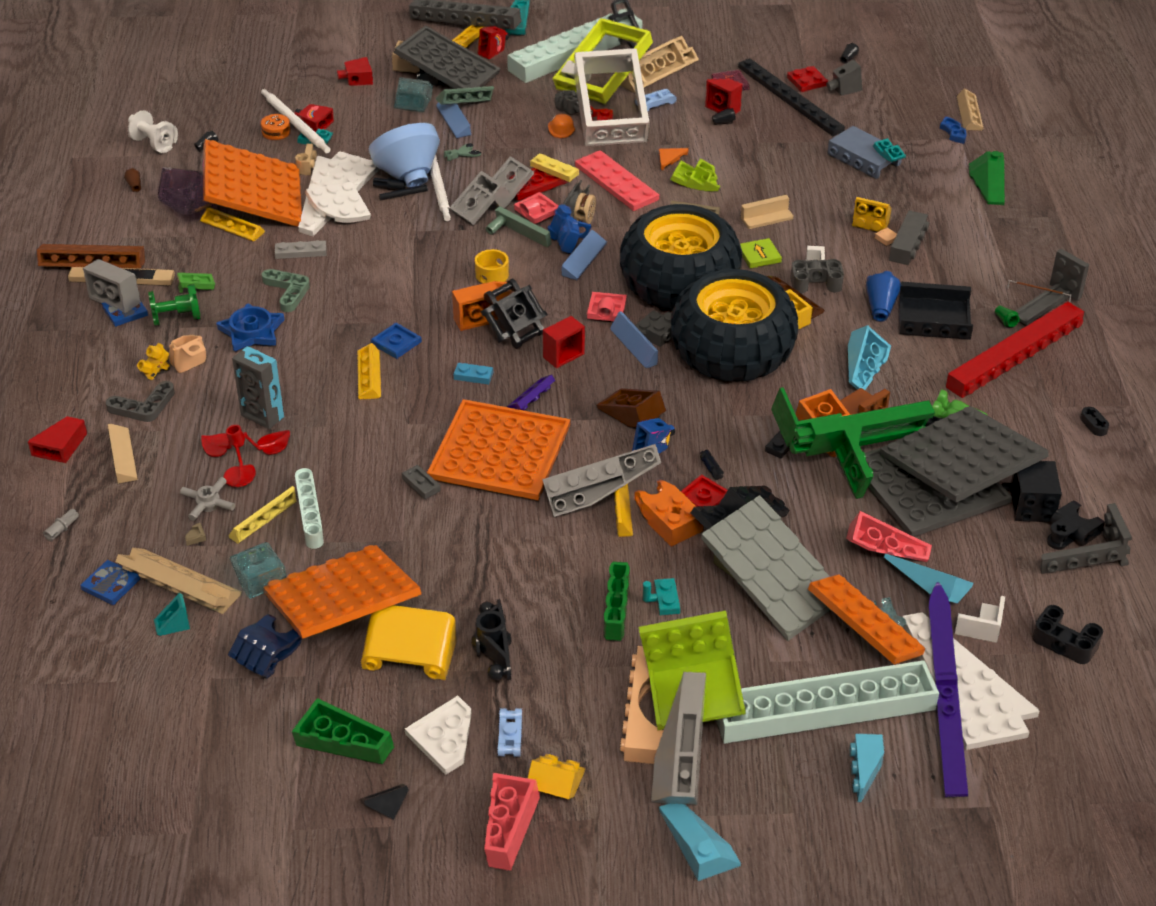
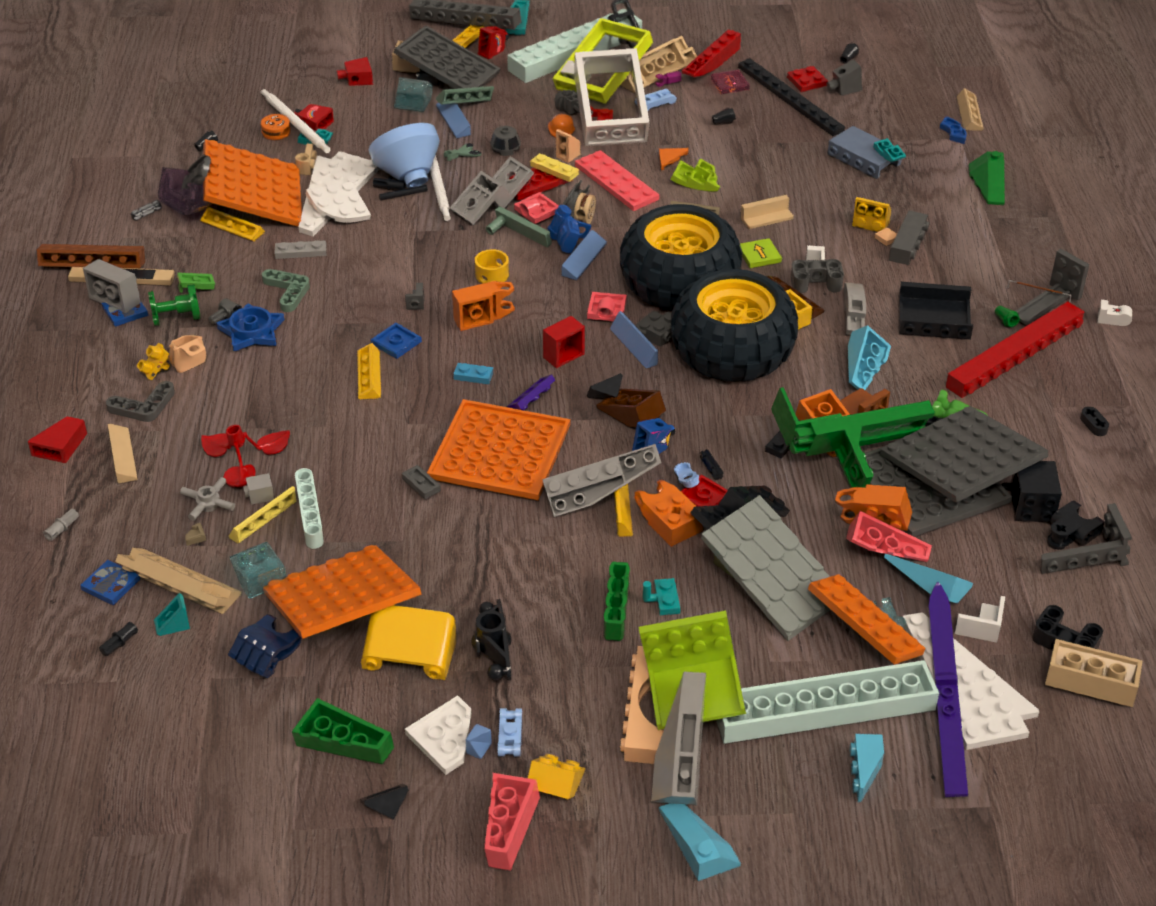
(118, 639): none -> black axle
(133, 179): reddish brown cone -> none
(146, 210): none -> axle
(160, 135): white piece -> none
(198, 171): none -> dark grey tile
(226, 309): none -> dark grey axle
(258, 387): dark grey piece -> none
(259, 489): none -> light grey brick
(416, 300): none -> dark grey bracket
(478, 741): none -> medium blue slope
(505, 140): none -> dark grey cone
(514, 313): black brick -> none
(566, 146): none -> light nougat slope
(606, 388): none -> black slope
(668, 78): none -> magenta bar
(684, 470): none -> light blue piece
(715, 54): none -> red slope
(723, 95): red slope -> none
(854, 306): none -> light grey slope
(882, 294): blue cone -> none
(884, 503): none -> orange brick
(1094, 673): none -> tan slope
(1114, 314): none -> white leg

